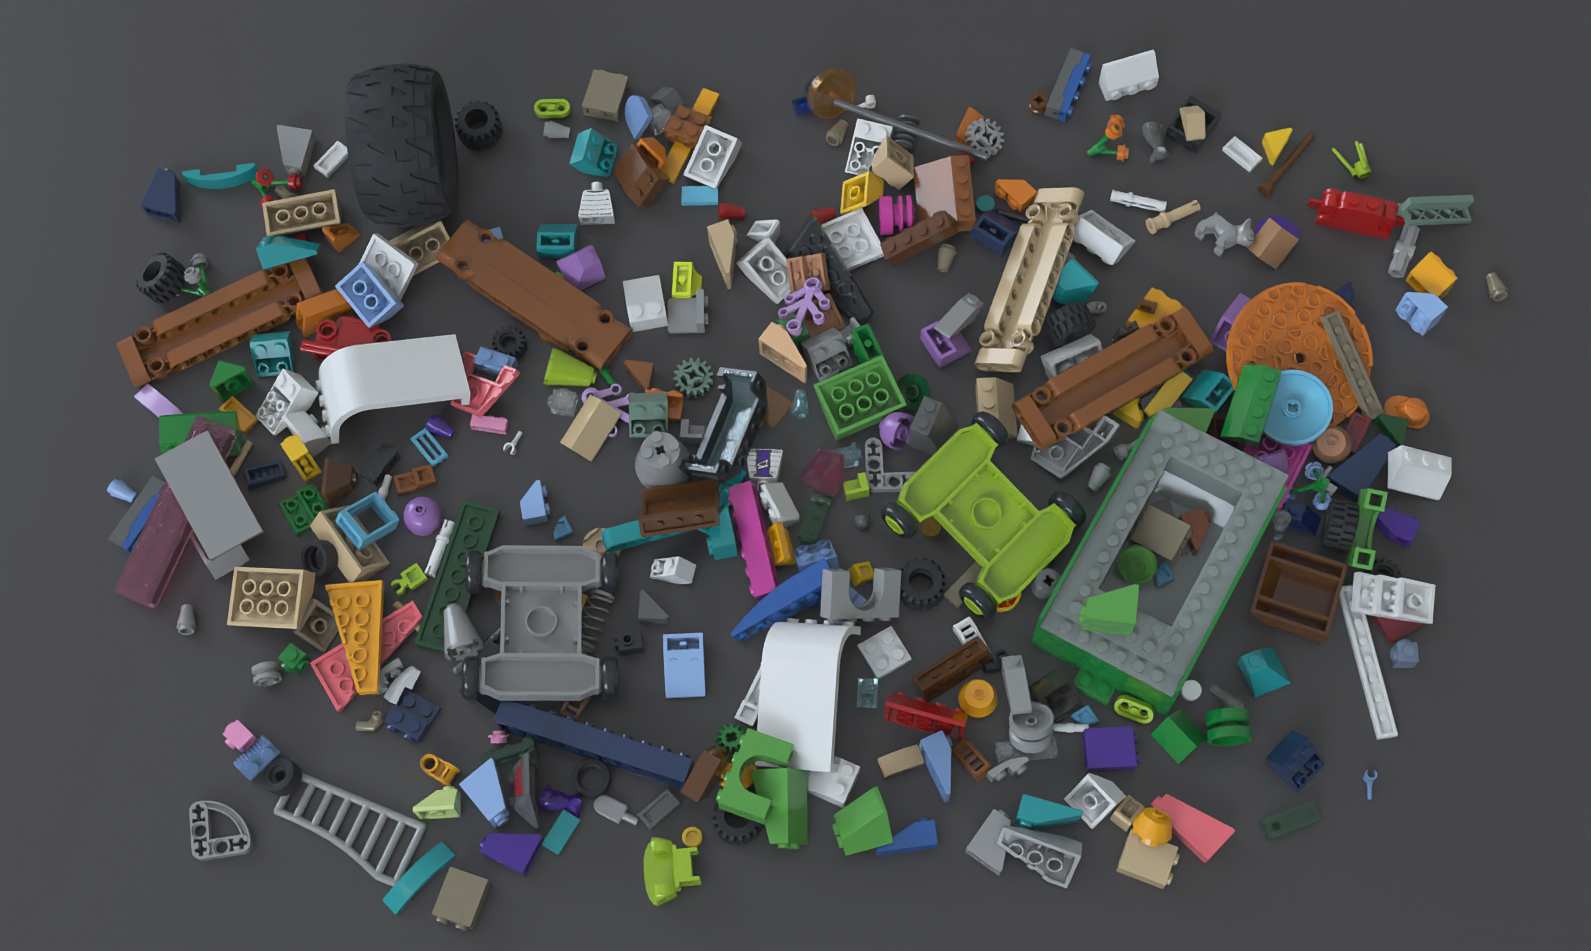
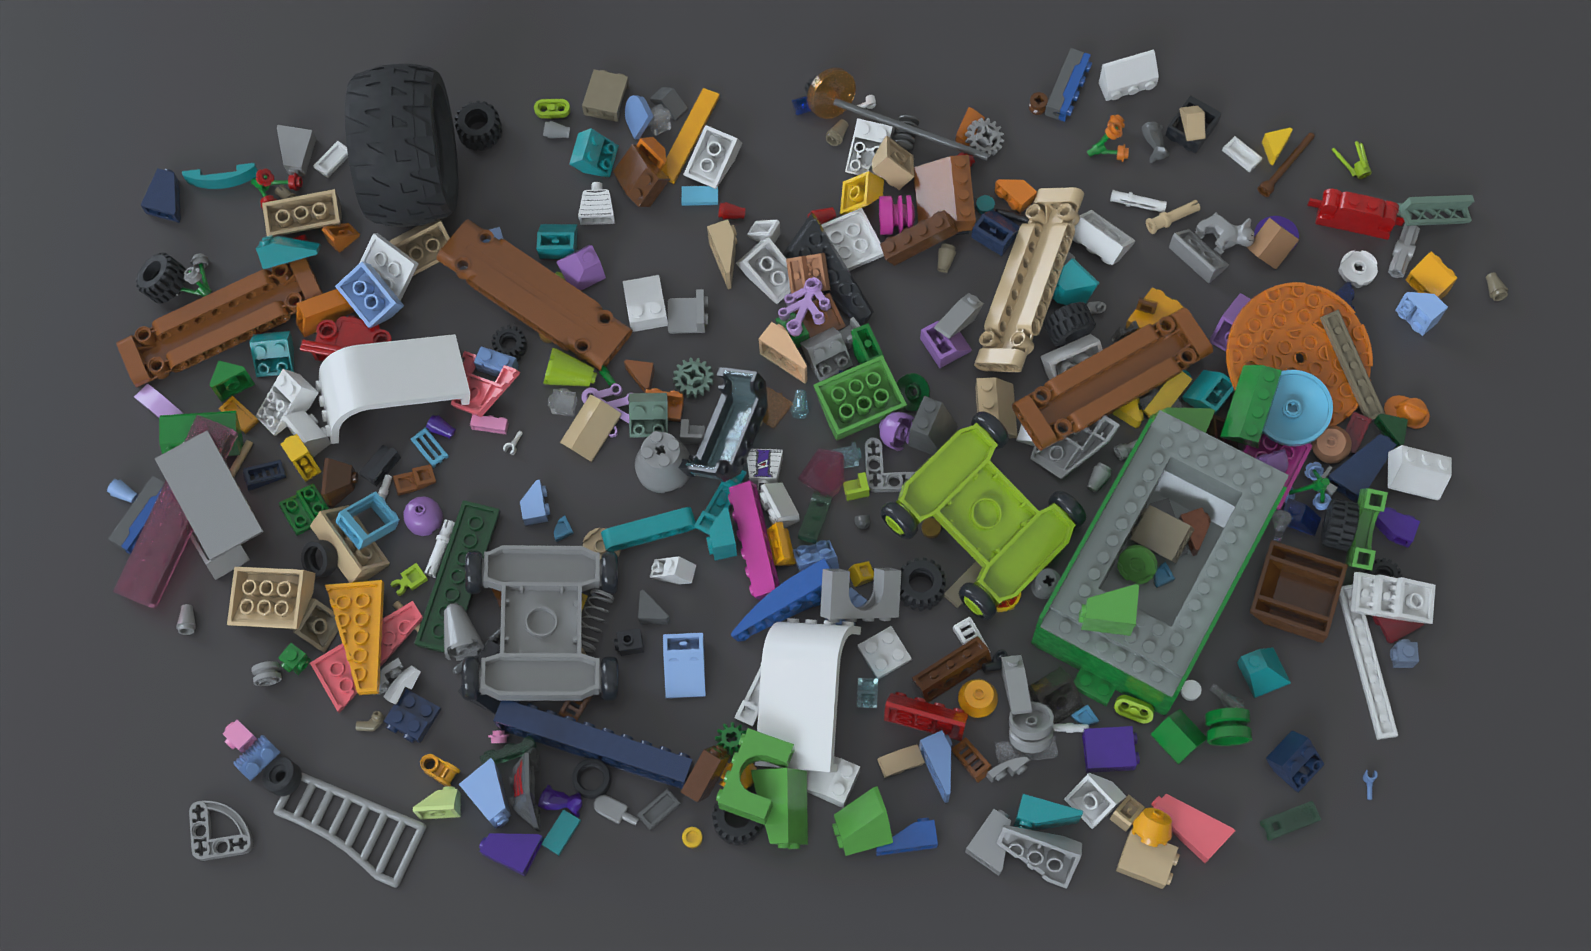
(417, 877): teal slope -> none
(461, 899): dark tan brick -> none
(668, 870): lime piece -> none
(679, 507): reddish brown panel -> none
(685, 280): neon yellow slope -> none
(686, 126): dark orange plate -> none
(1197, 255): none -> light grey slope
(1357, 258): none -> white plate

